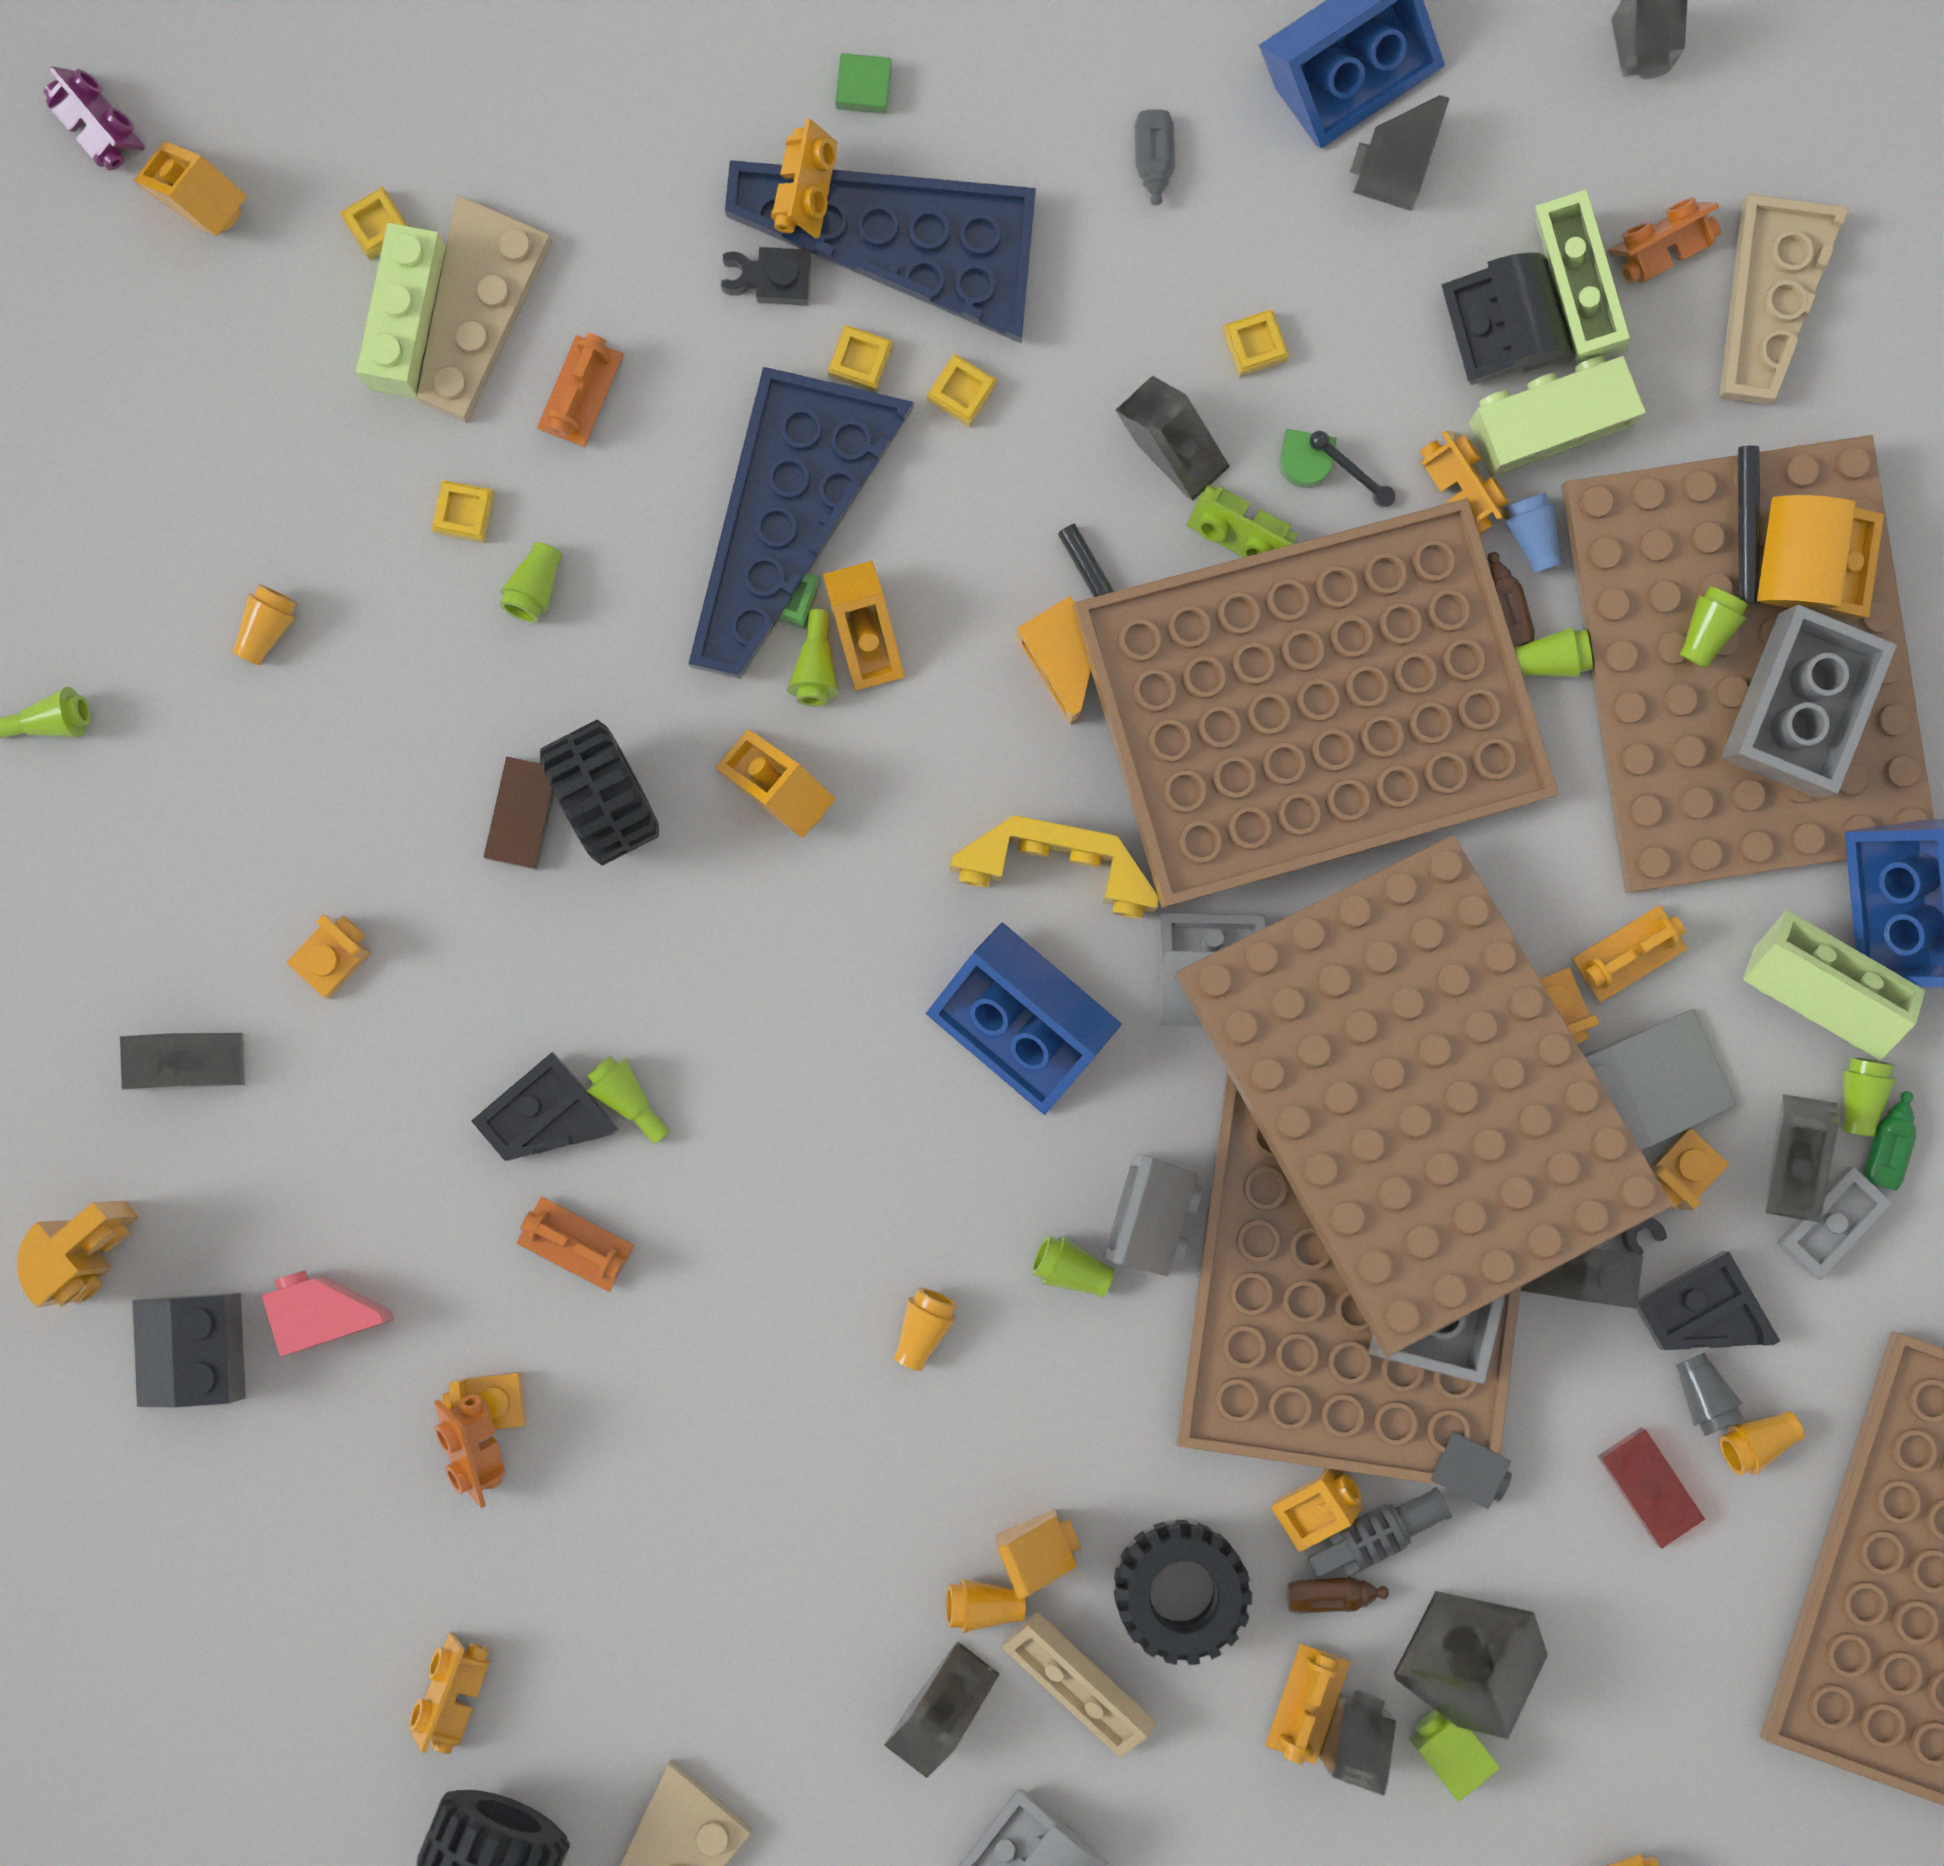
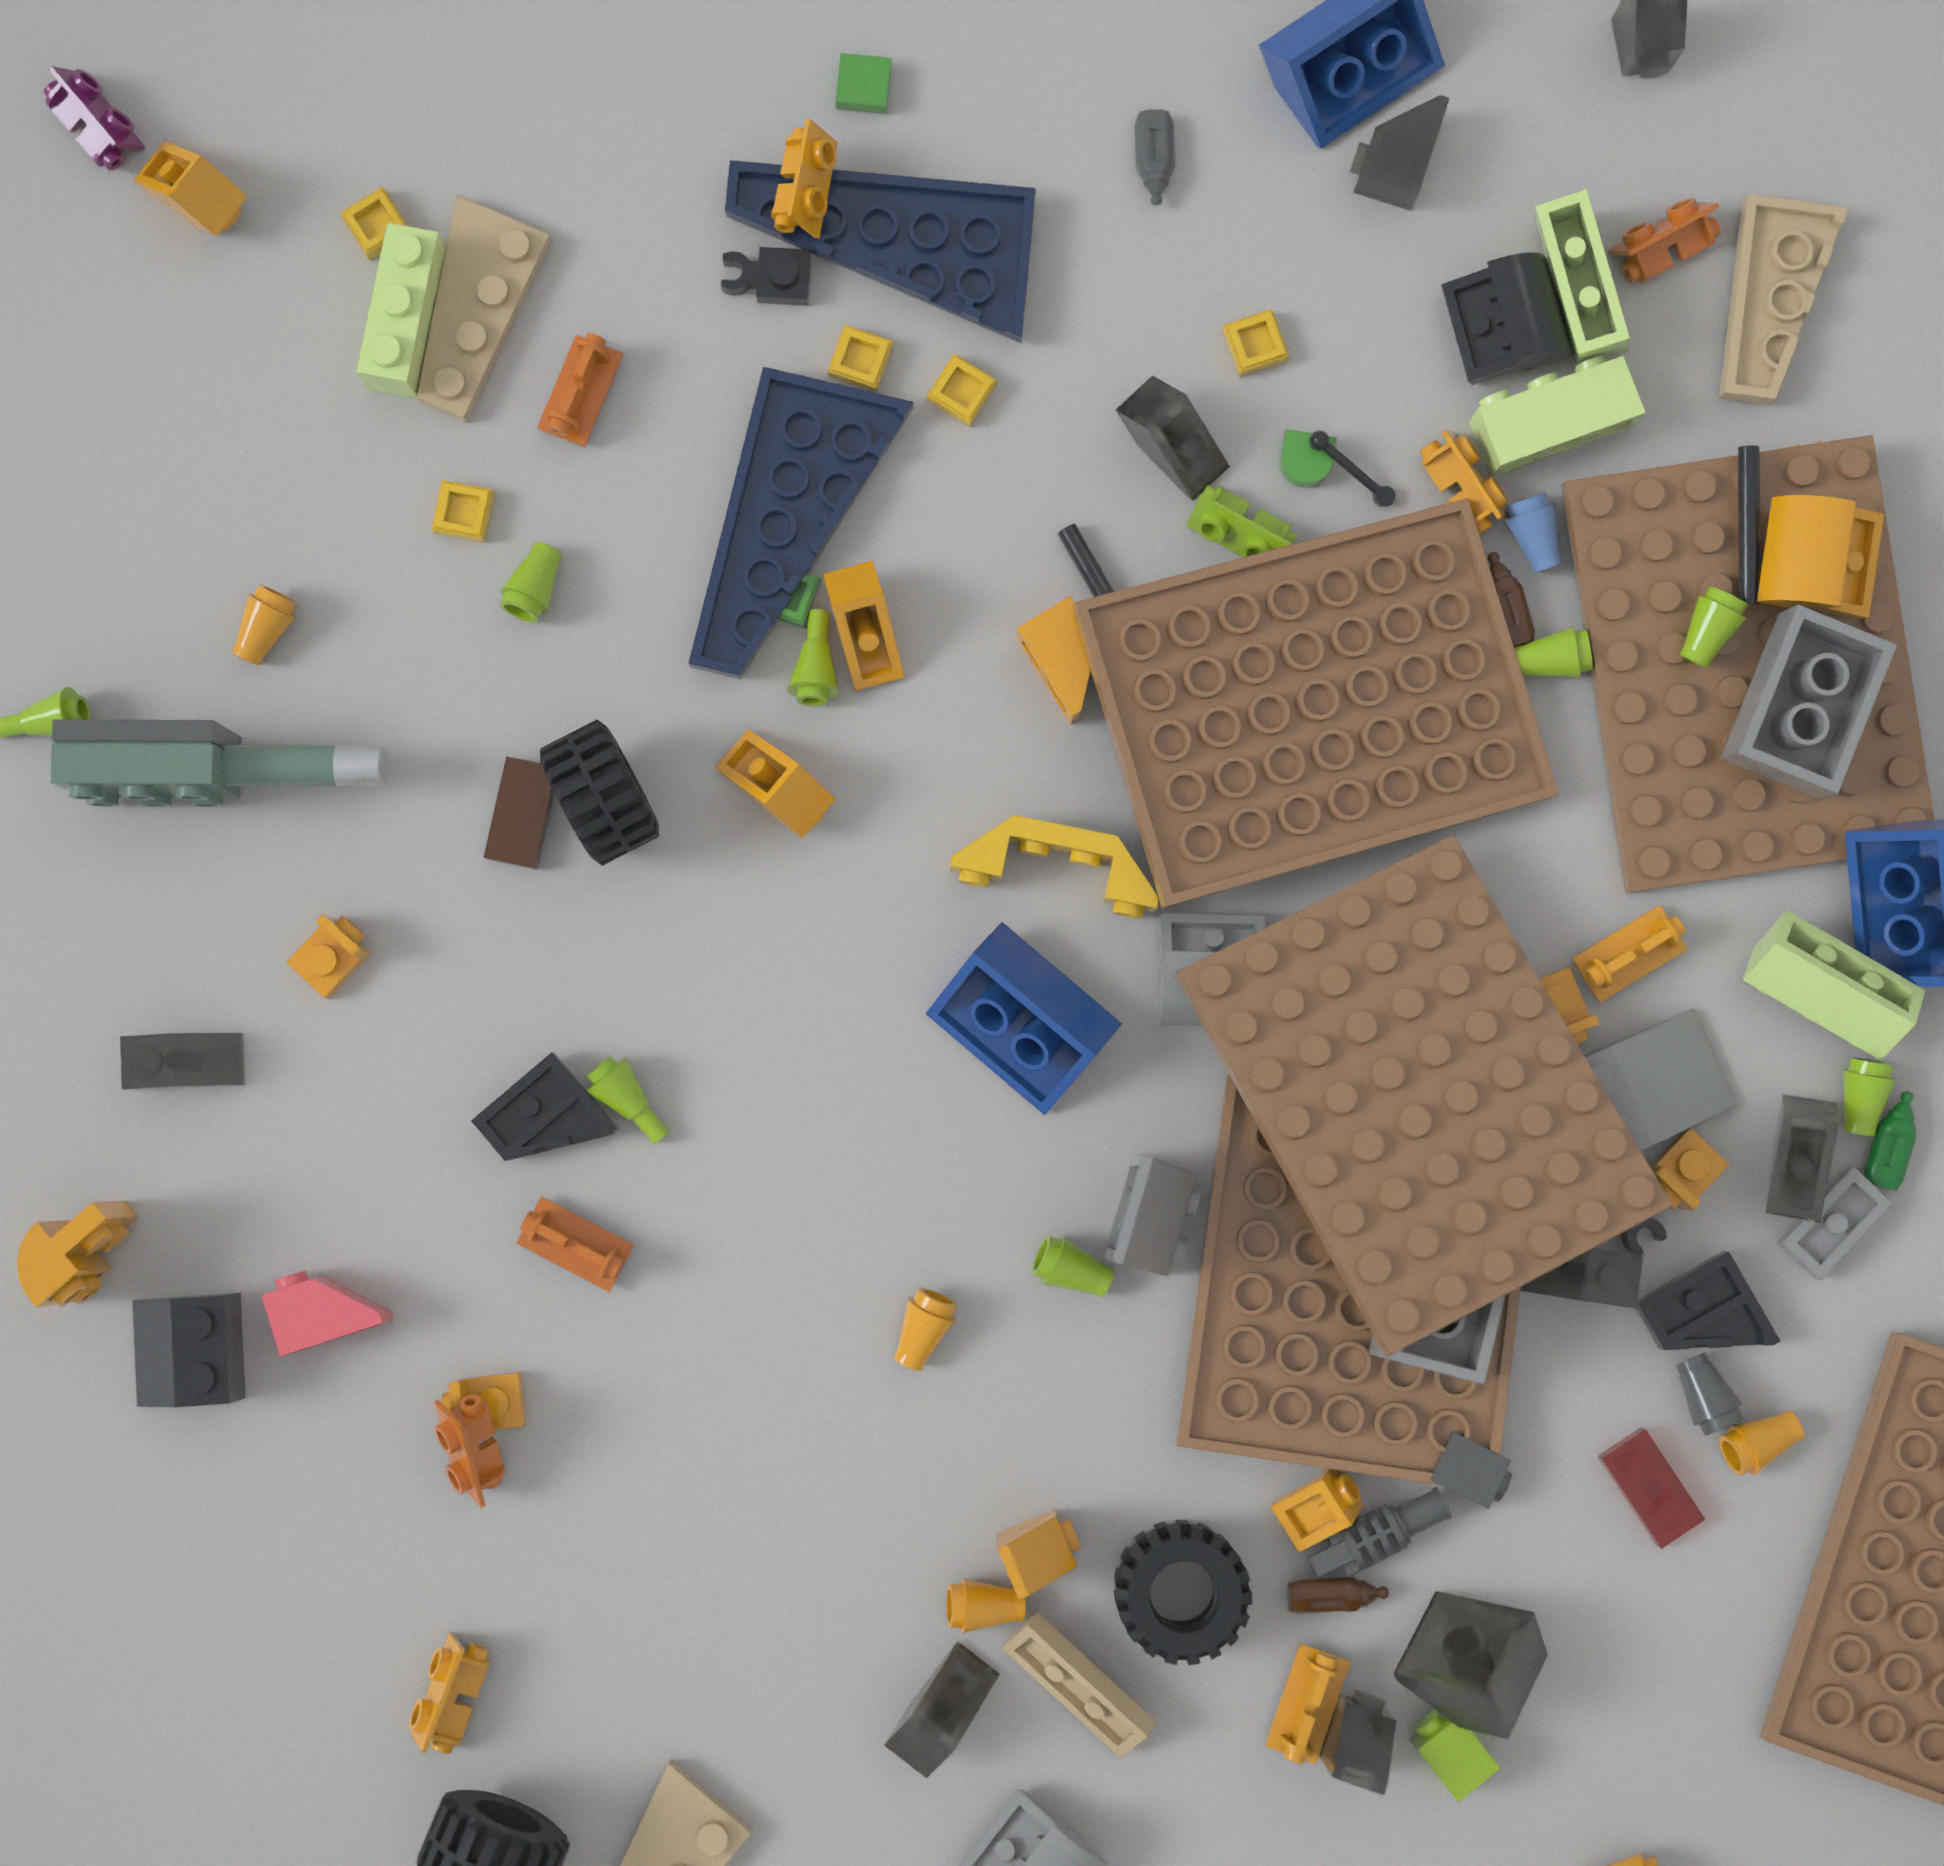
(193, 762): none -> sand green piece

